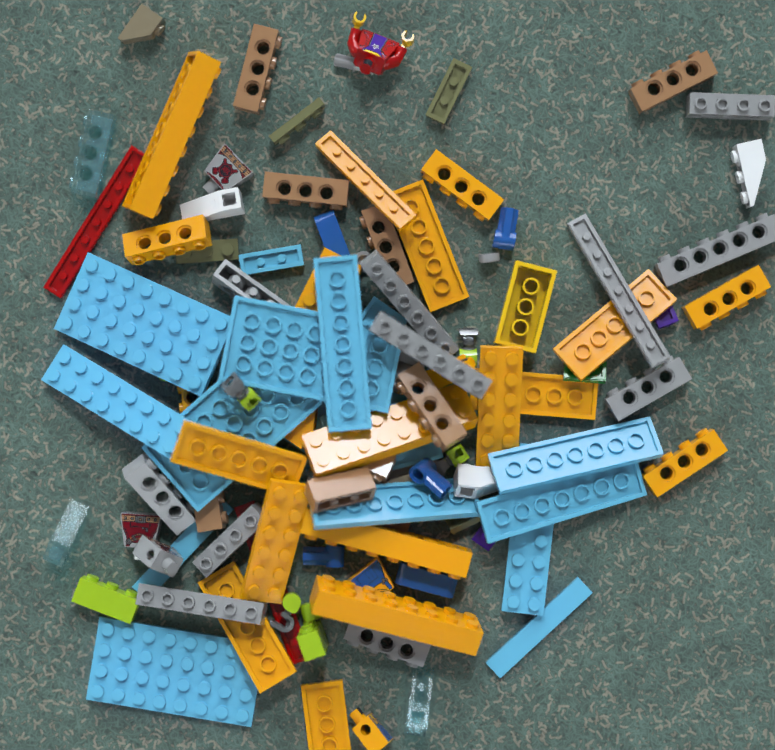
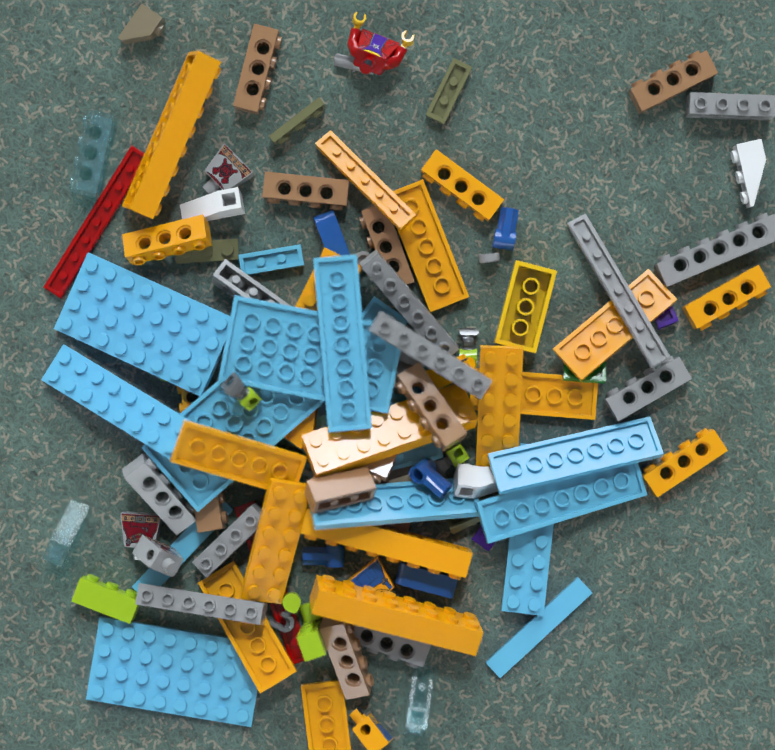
(352, 684): none -> medium nougat brick

